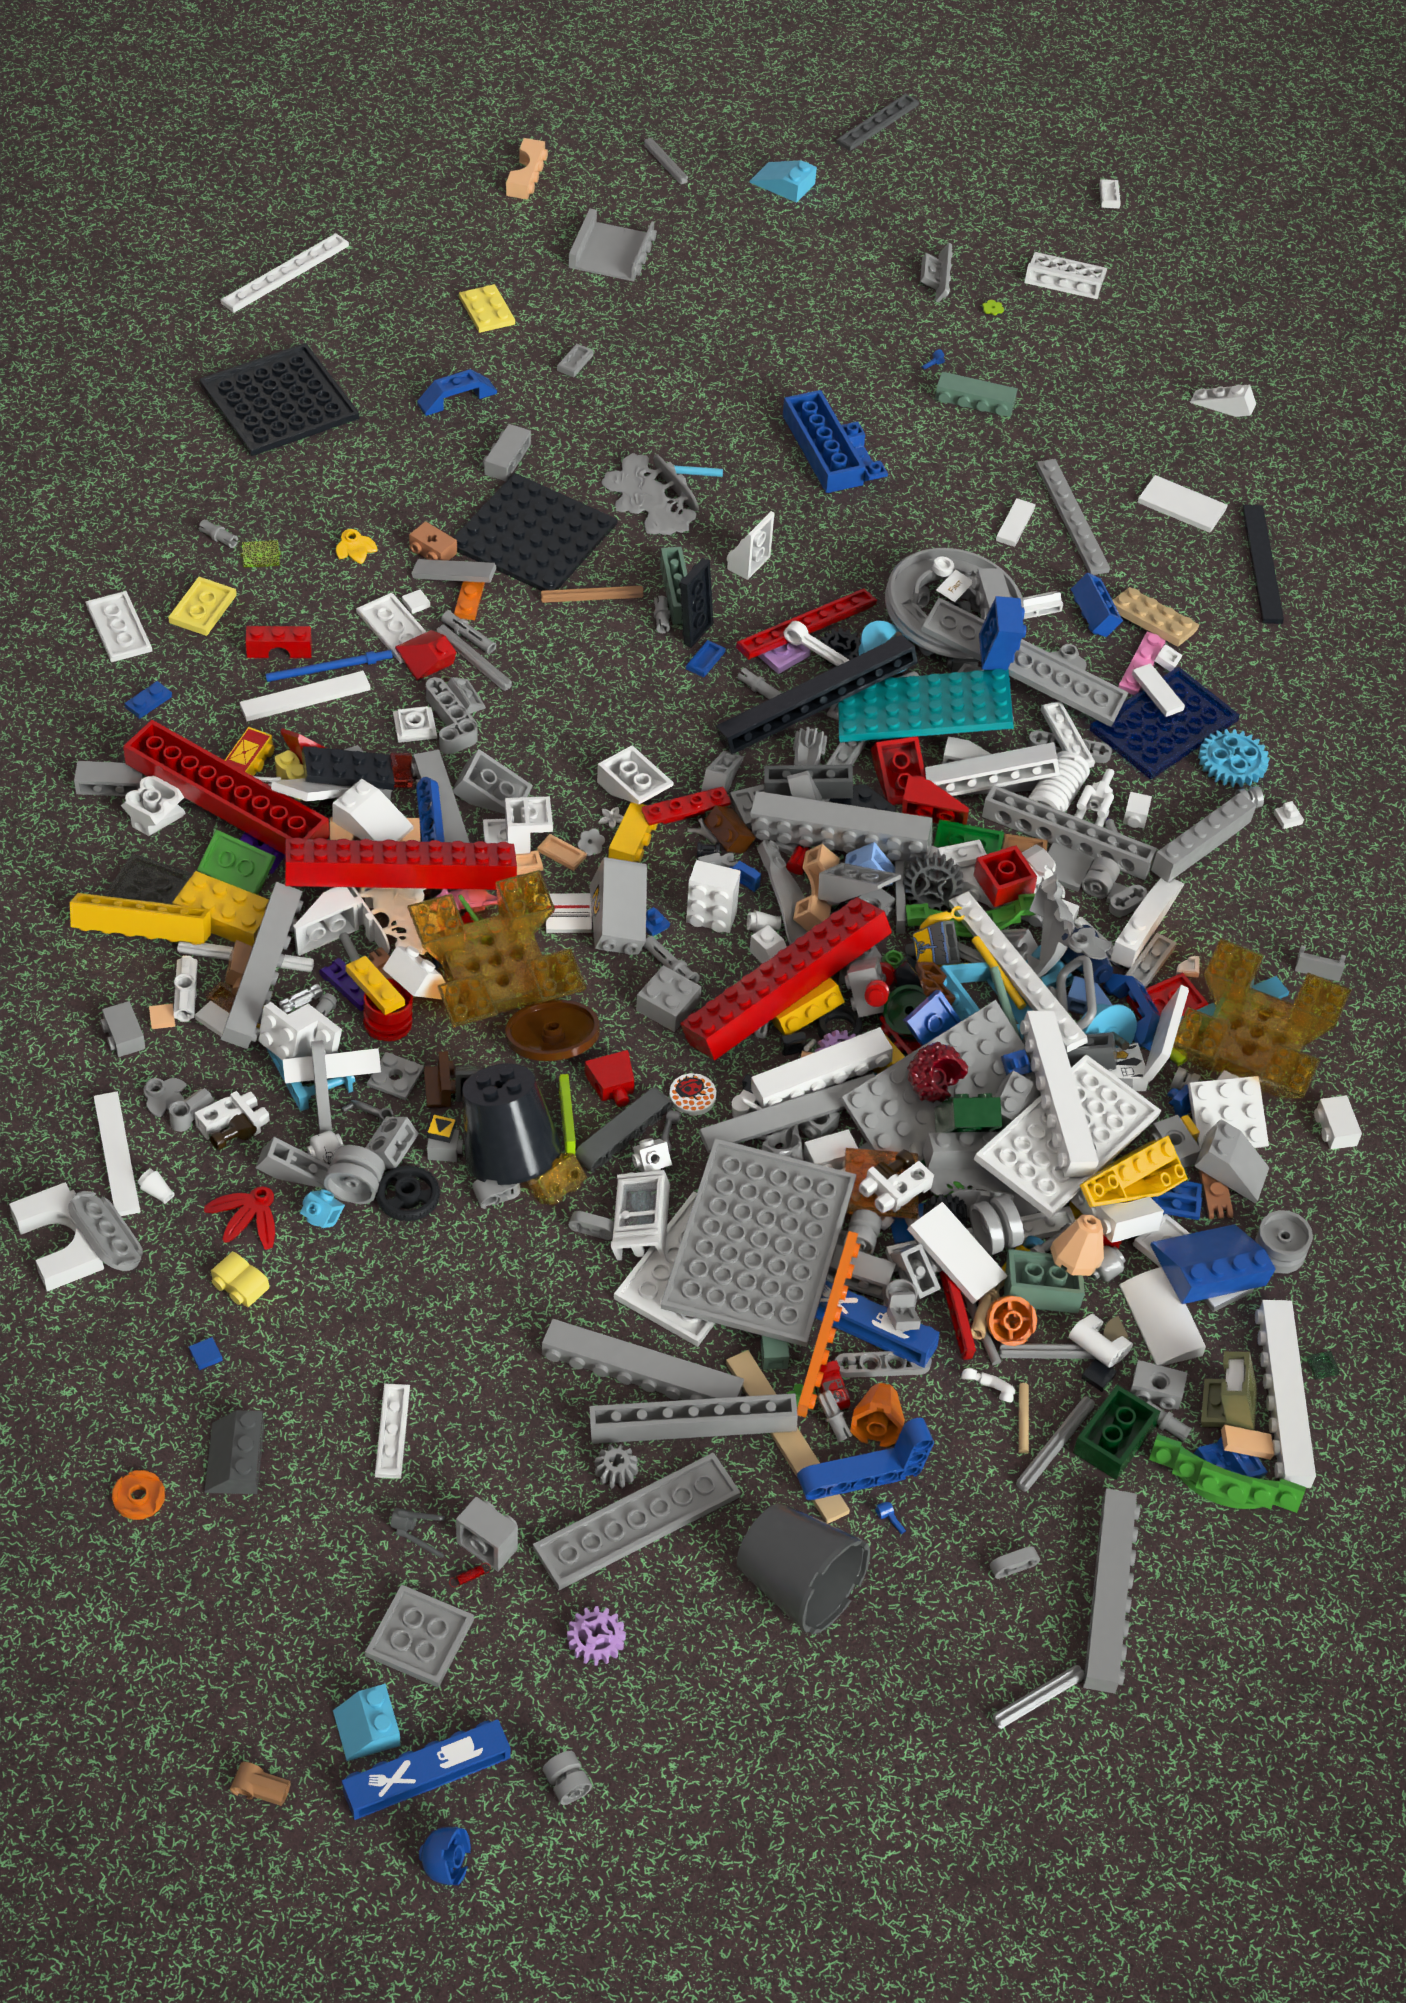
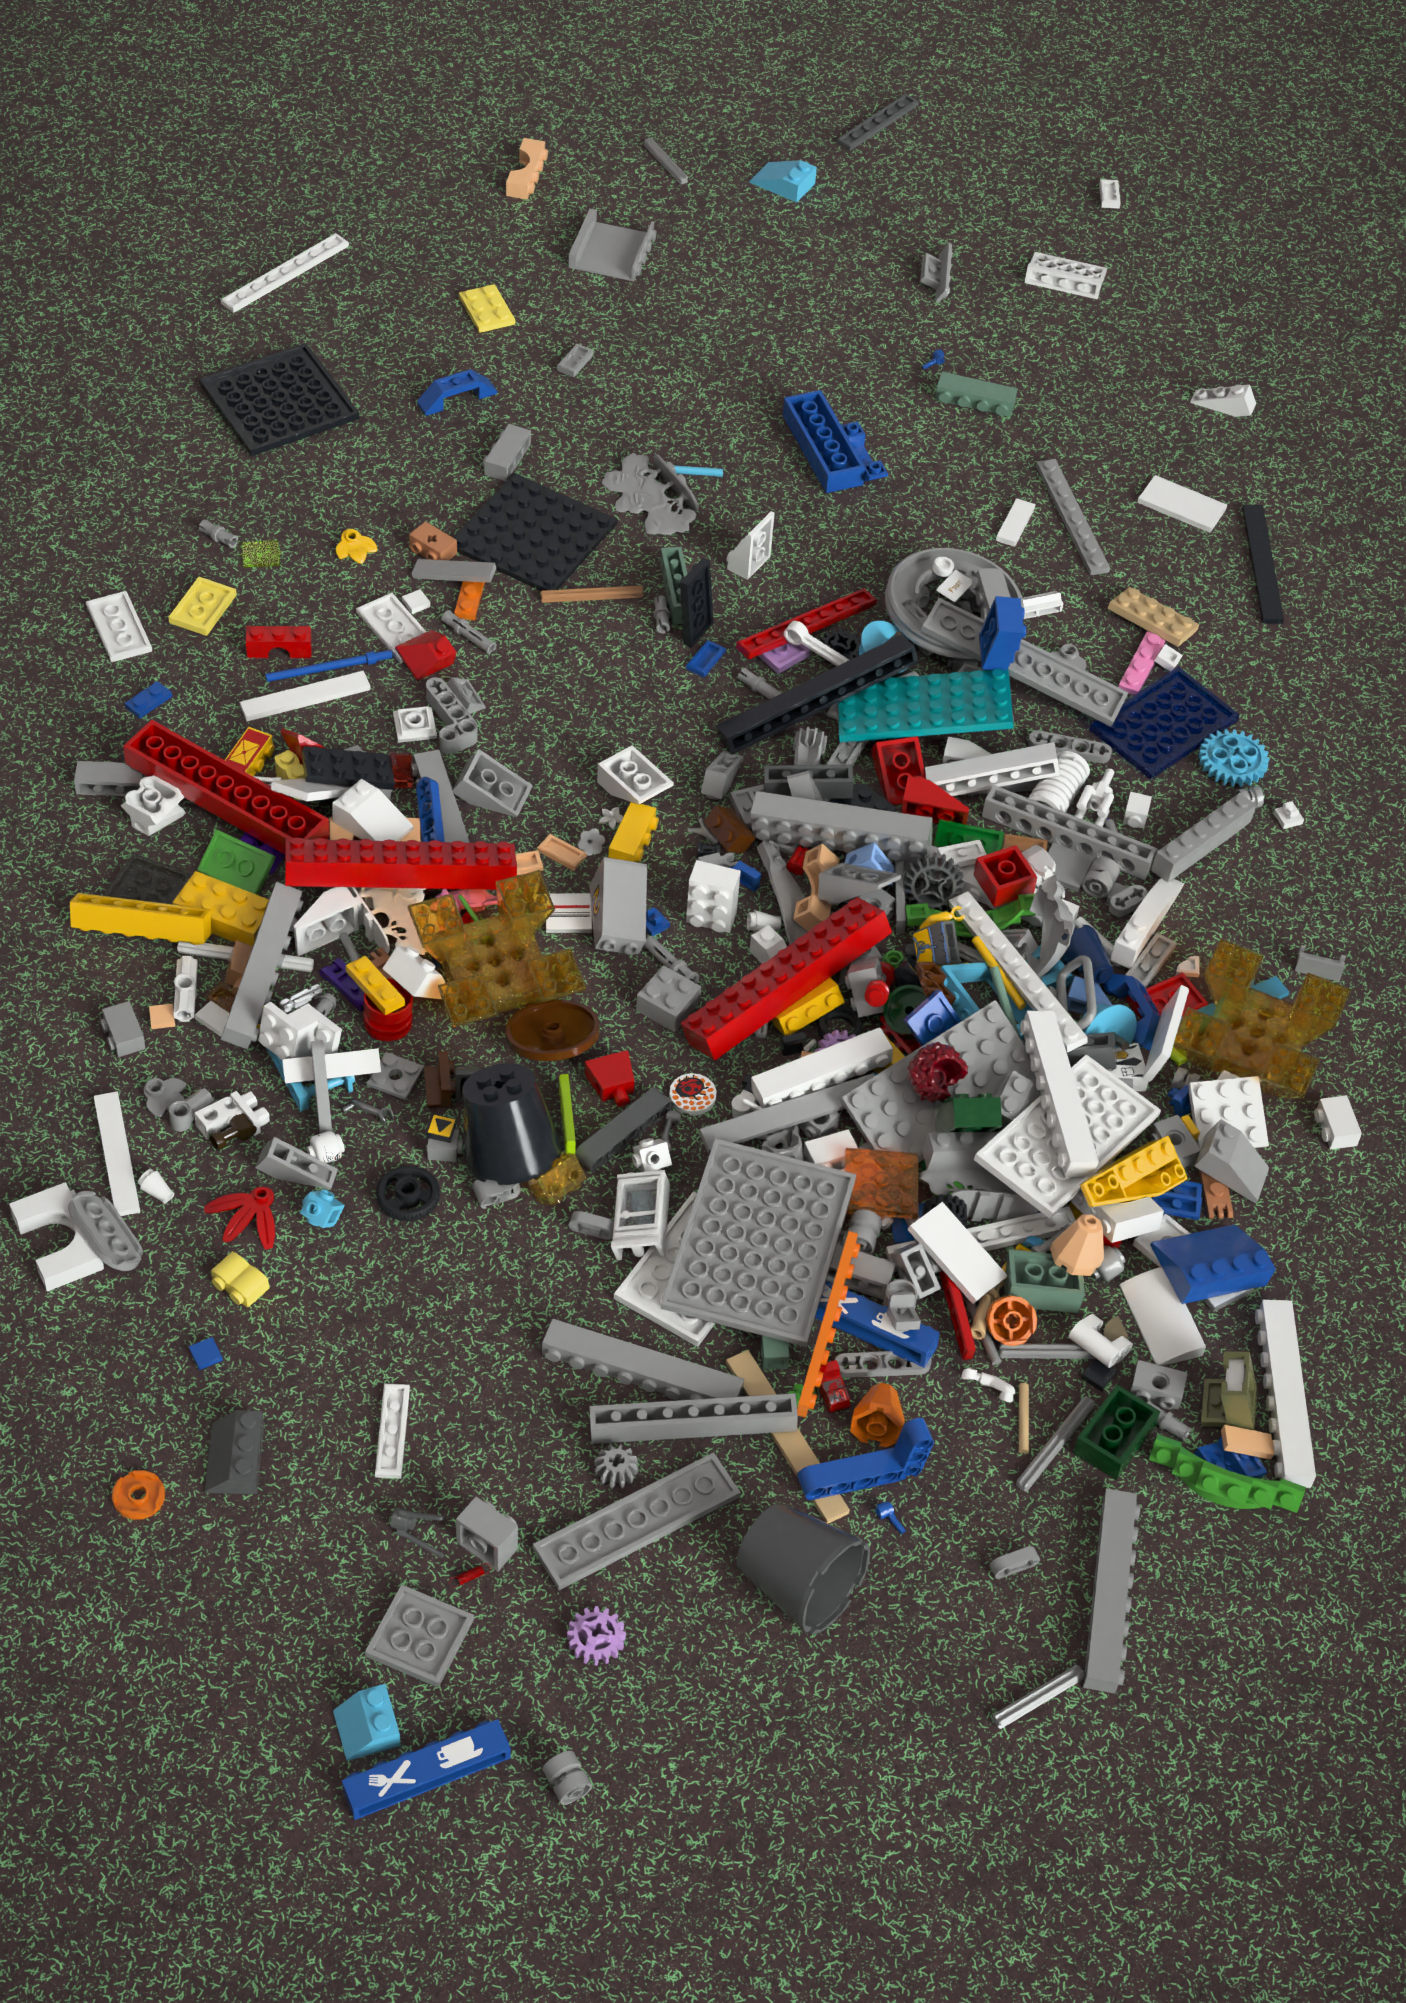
(254, 1782): medium nougat piece -> none
(354, 1174): light grey wheel -> none
(393, 1140): light grey brick -> none
(443, 1852): blue cylinder -> none
(476, 659): light grey axle -> none
(522, 817): white bracket -> none
(685, 806): red bracket -> none
(834, 1416): light grey axle -> none
(896, 1189): white hips -> none
(993, 307): lime plant -> none
(996, 1224): light grey wheel -> none
(1016, 1061): blue tile -> none
(1065, 731): white tile -> none
(1086, 942): light grey plate -> none
(1096, 605): blue brick -> none
(1158, 690): white tile -> none
(1285, 1239): light grey wheel -> none
(1323, 1365): clear green tile -> none

